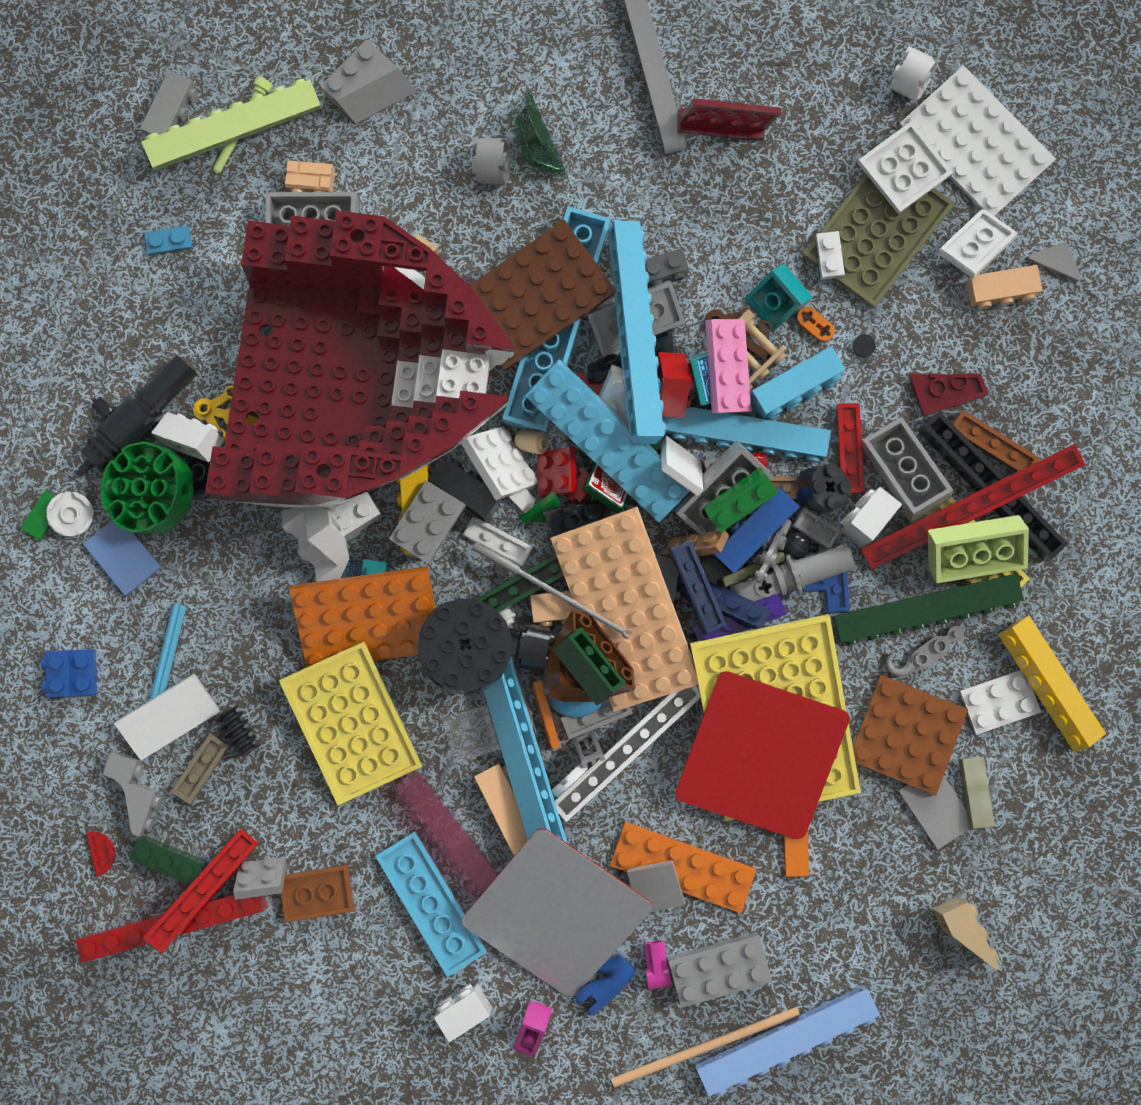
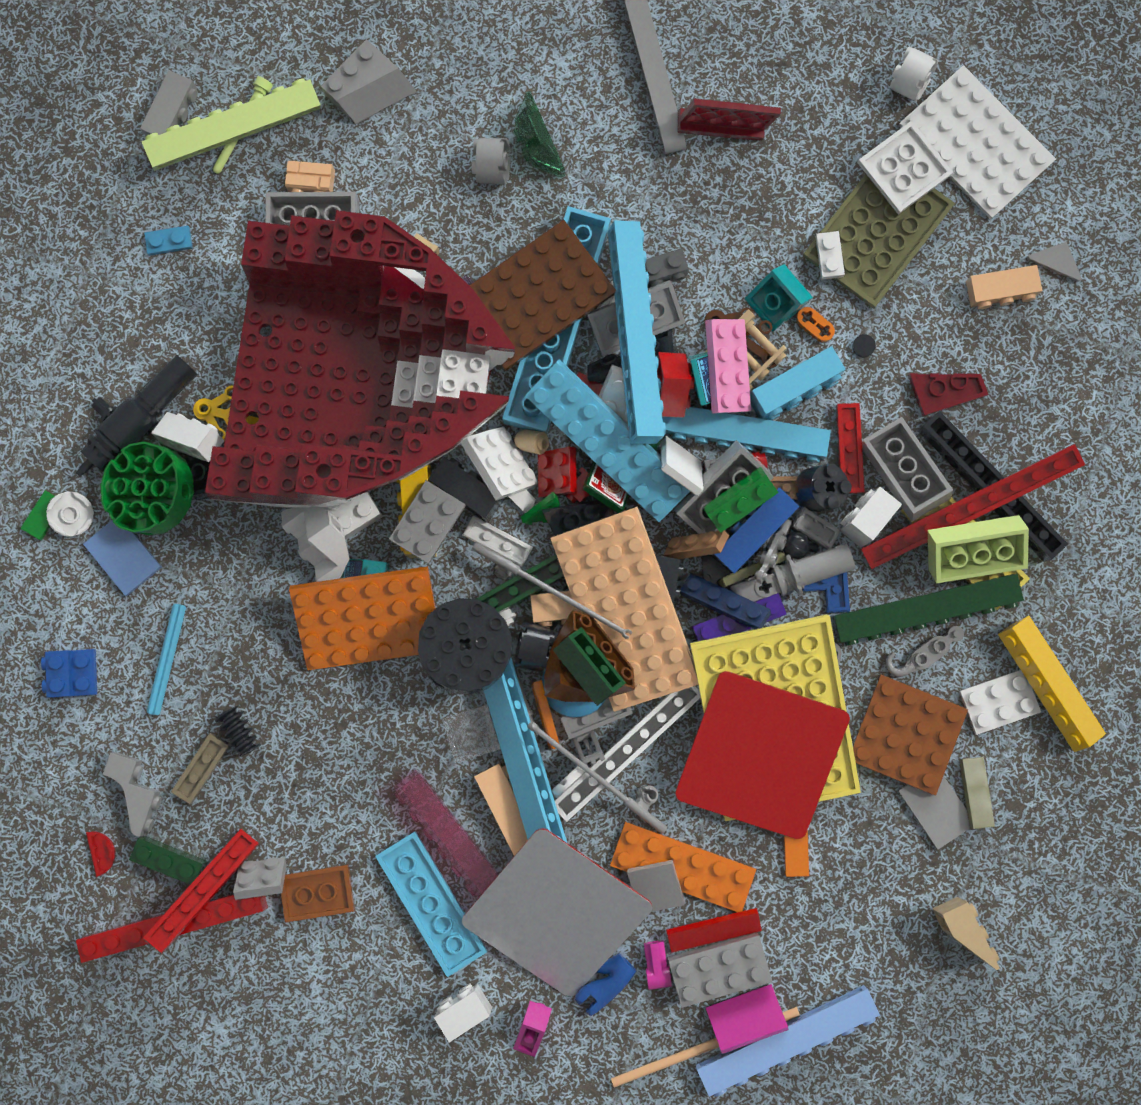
(167, 716): white tile -> none
(350, 723): light yellow plate -> none
(643, 800): none -> light grey piece
(697, 587): dark blue tile -> none
(714, 930): none -> red tile
(747, 1018): none -> dark pink tile
(978, 243): white tile -> none
(994, 442): dark orange plate -> none

